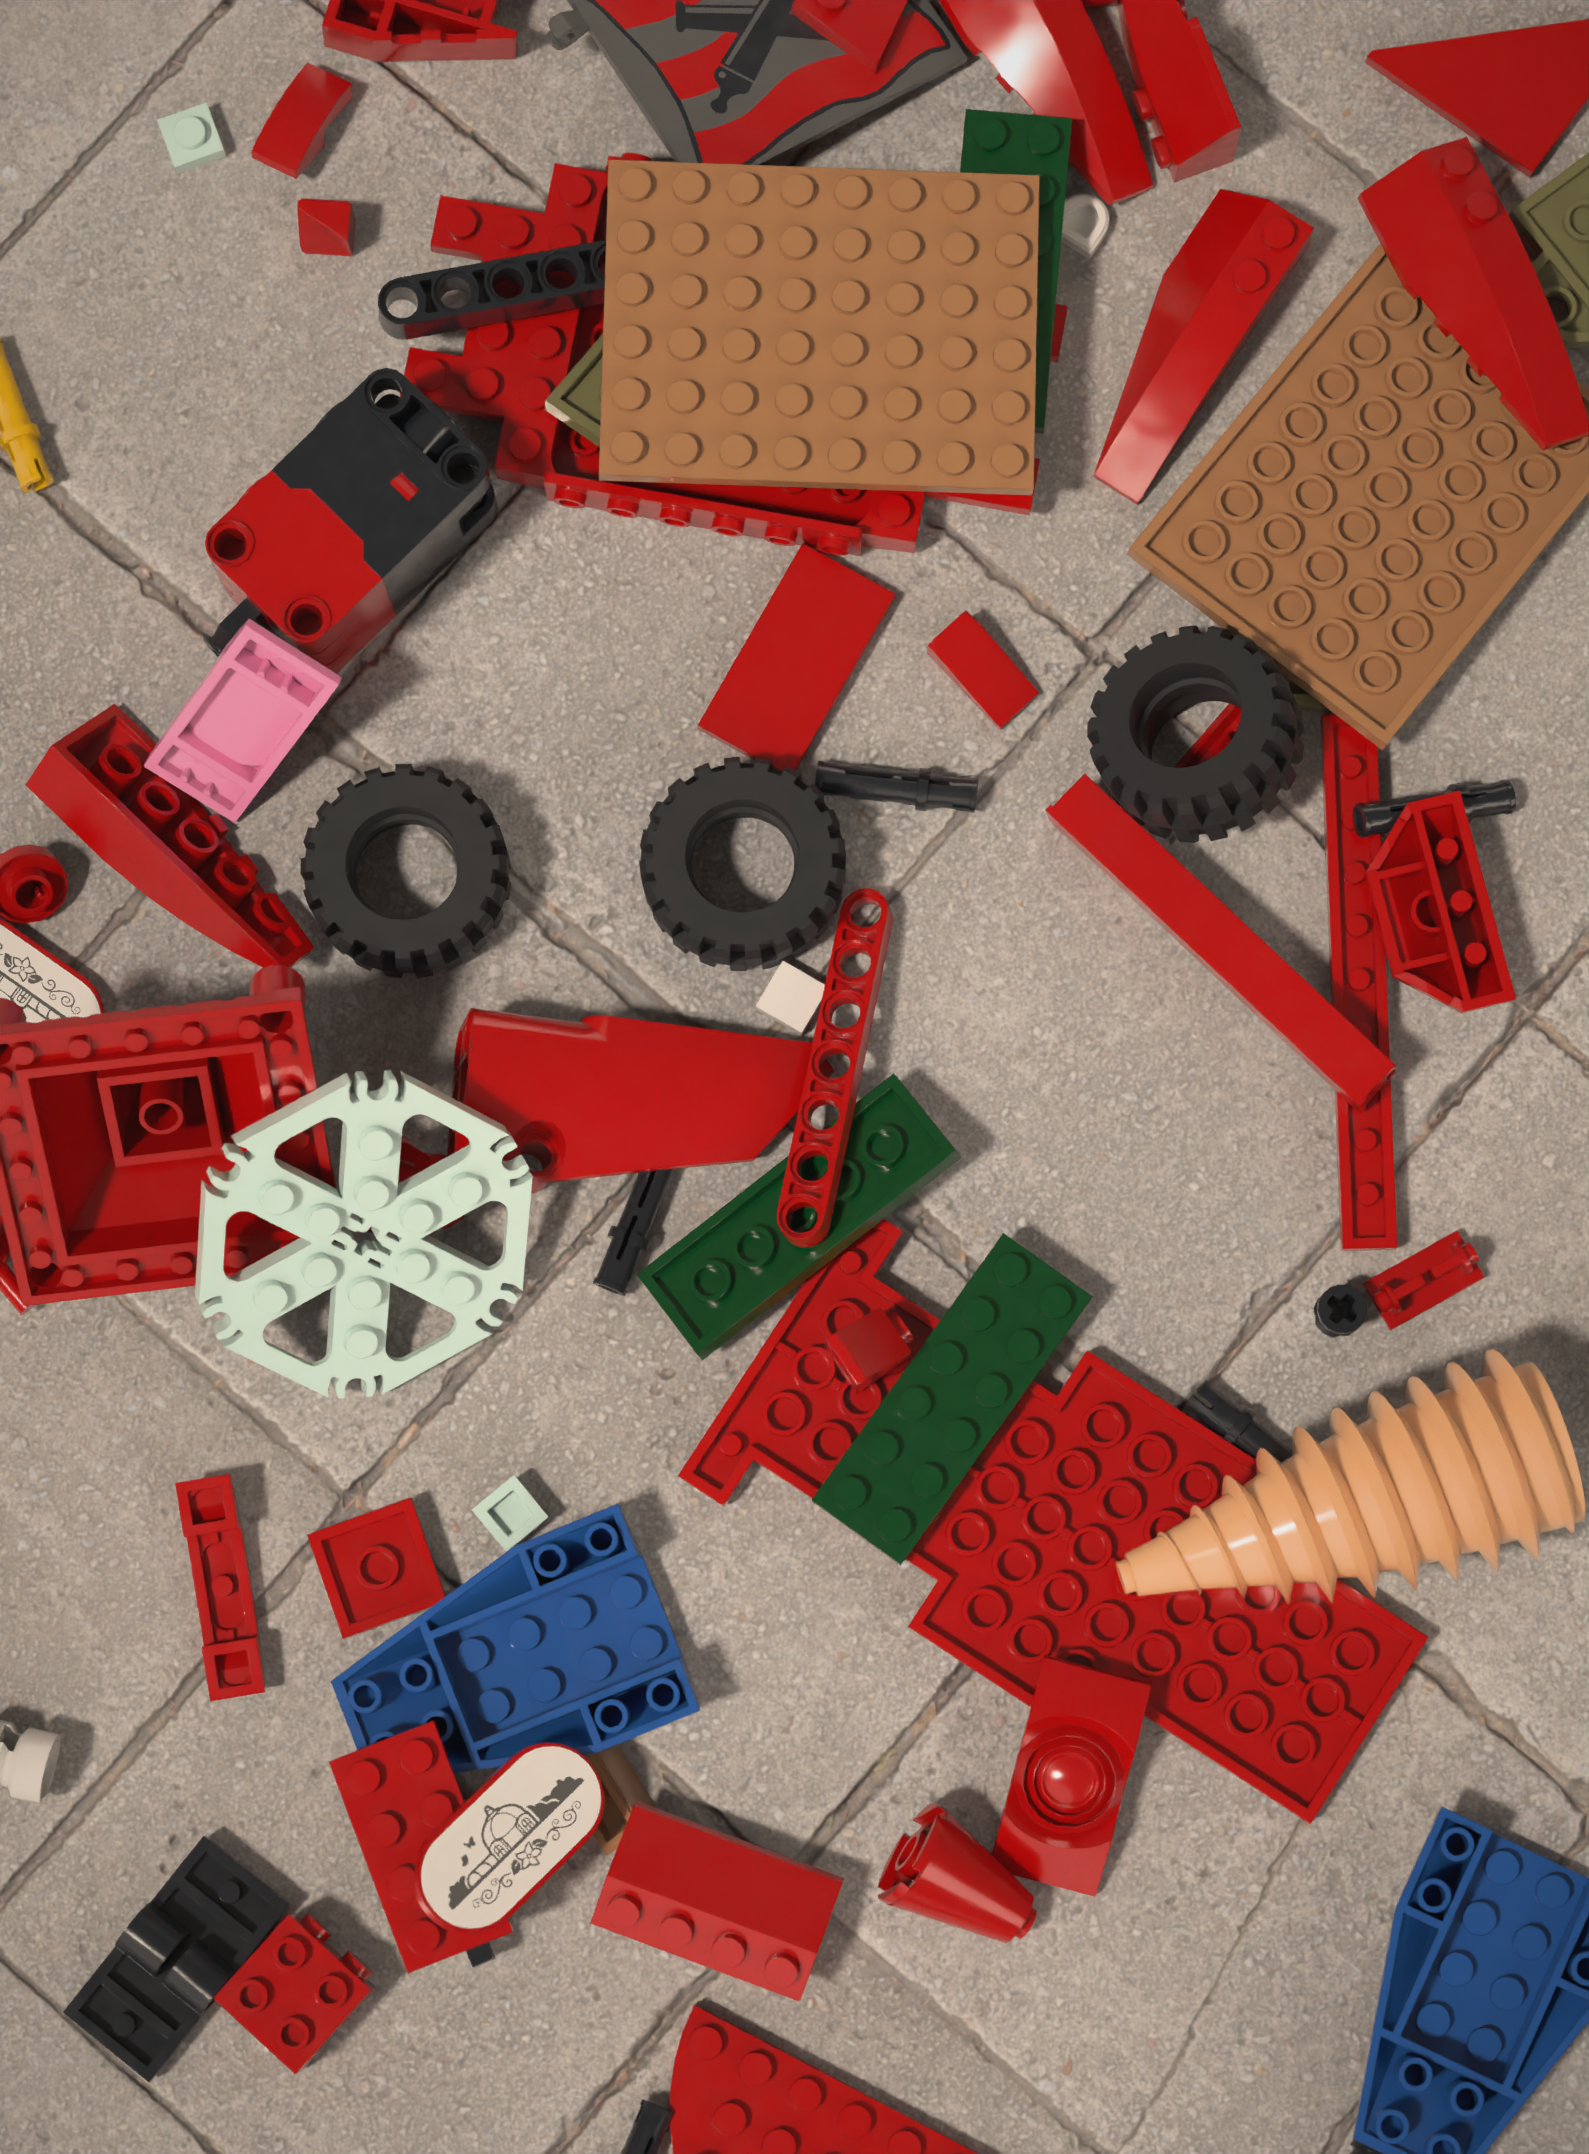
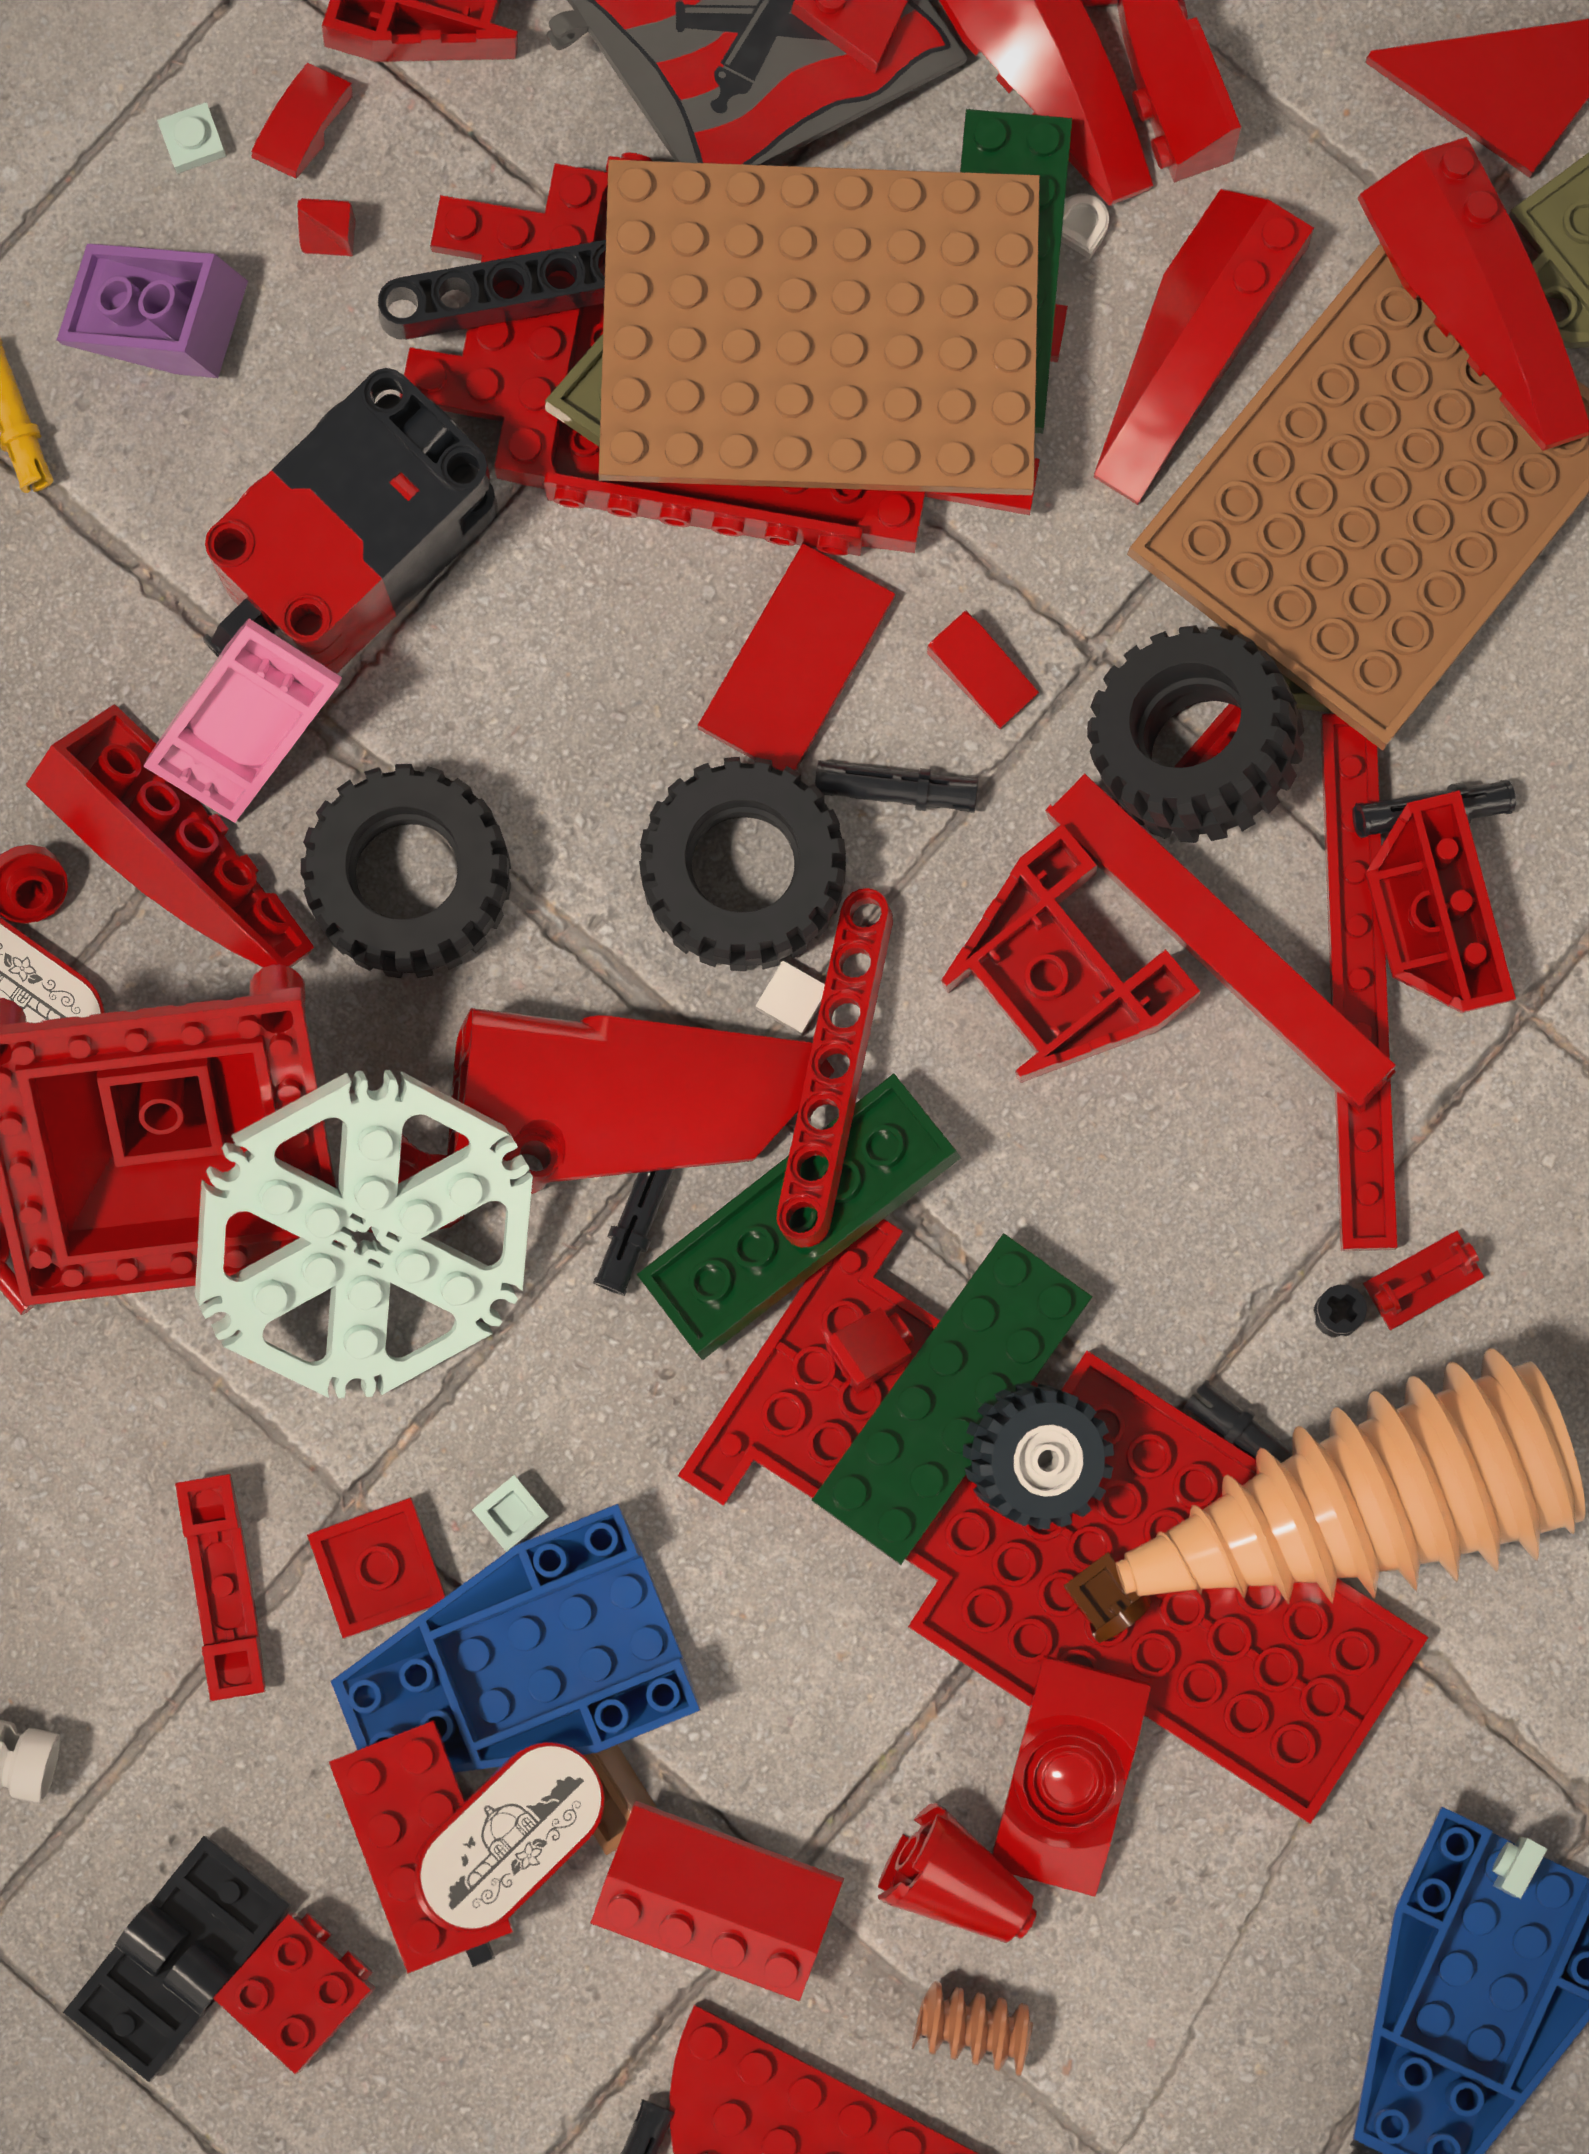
(154, 308): none -> medium lavender slope
(974, 2027): none -> nougat piece
(1038, 1455): none -> black wheel
(1050, 973): none -> red wedge
(1103, 1600): none -> reddish brown tile
(1517, 1866): none -> light aqua plate

